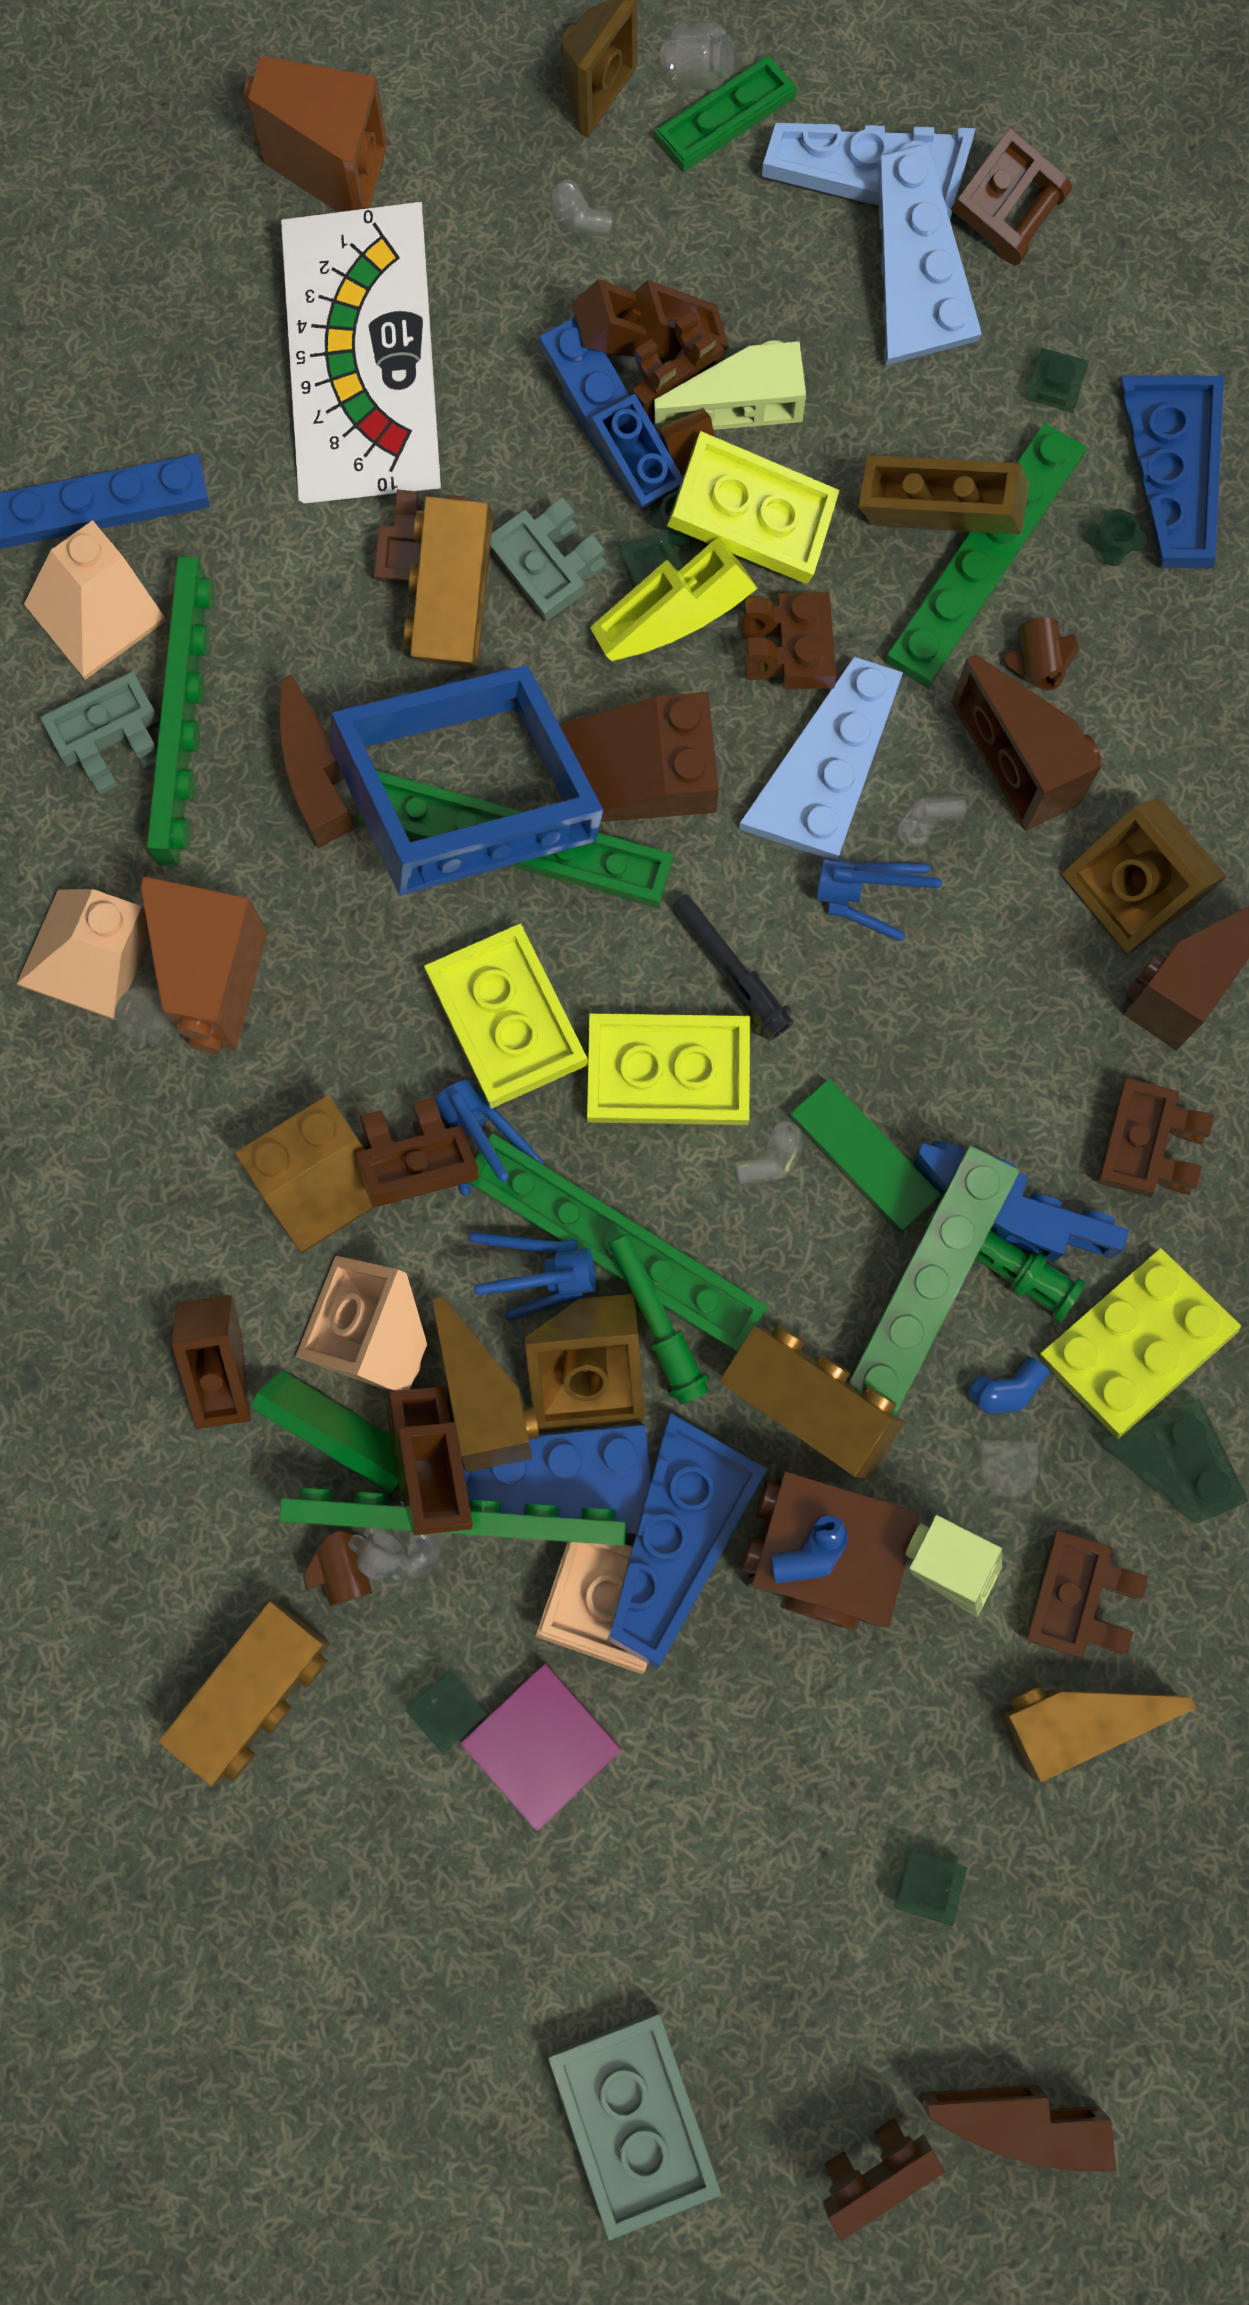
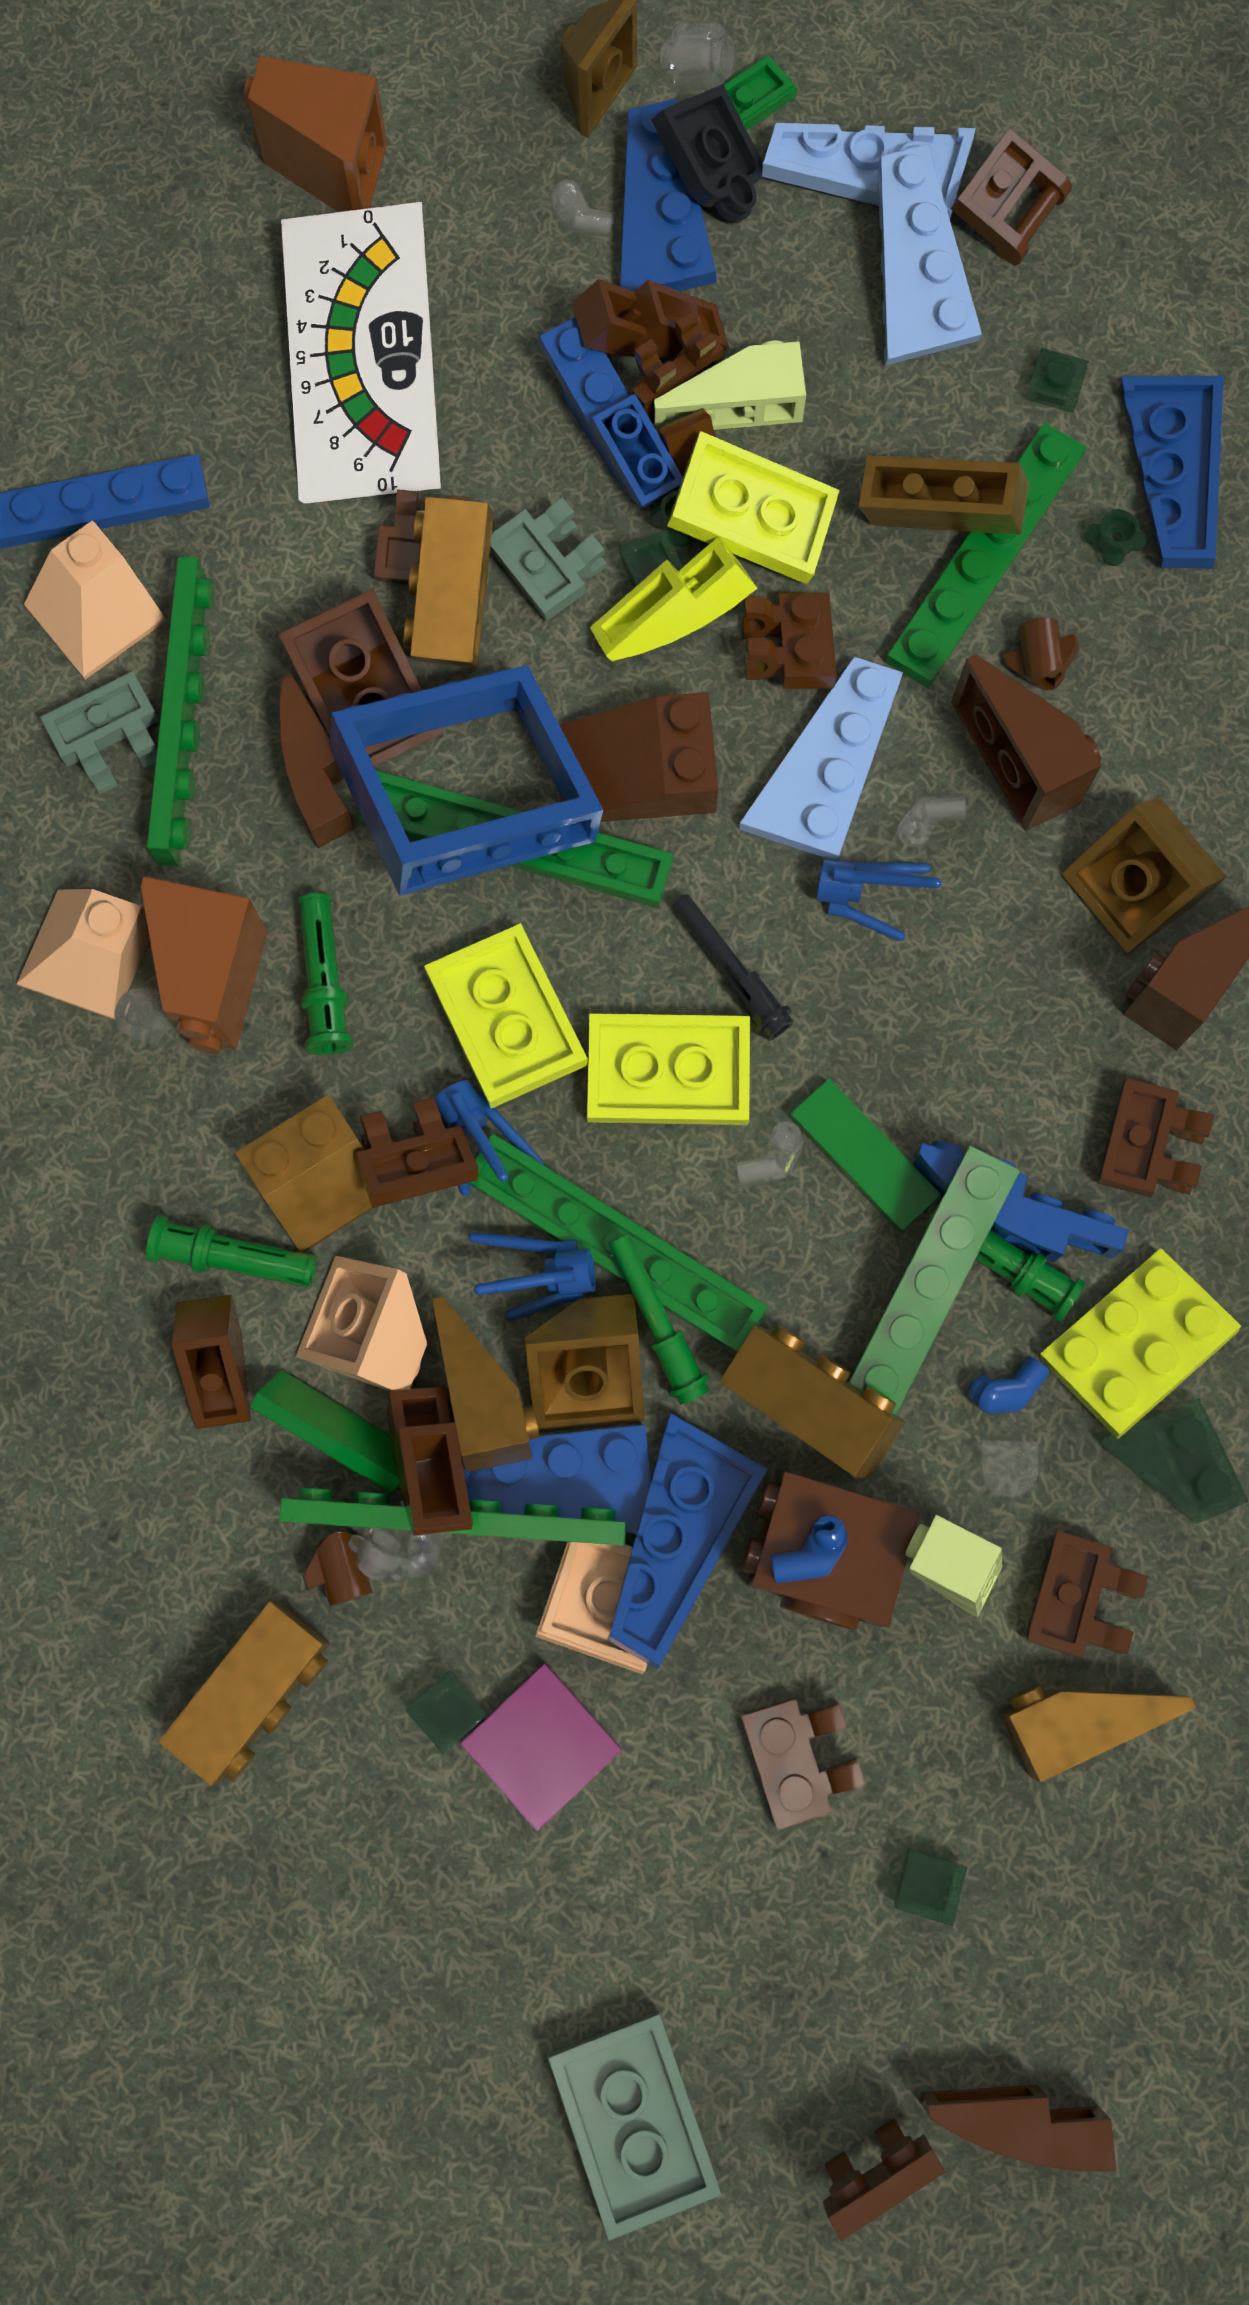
(206, 1250): none -> green pin
(322, 1000): none -> green pin
(353, 660): none -> reddish brown slope
(661, 220): none -> blue wing
(712, 152): none -> black plate
(787, 1763): none -> plate

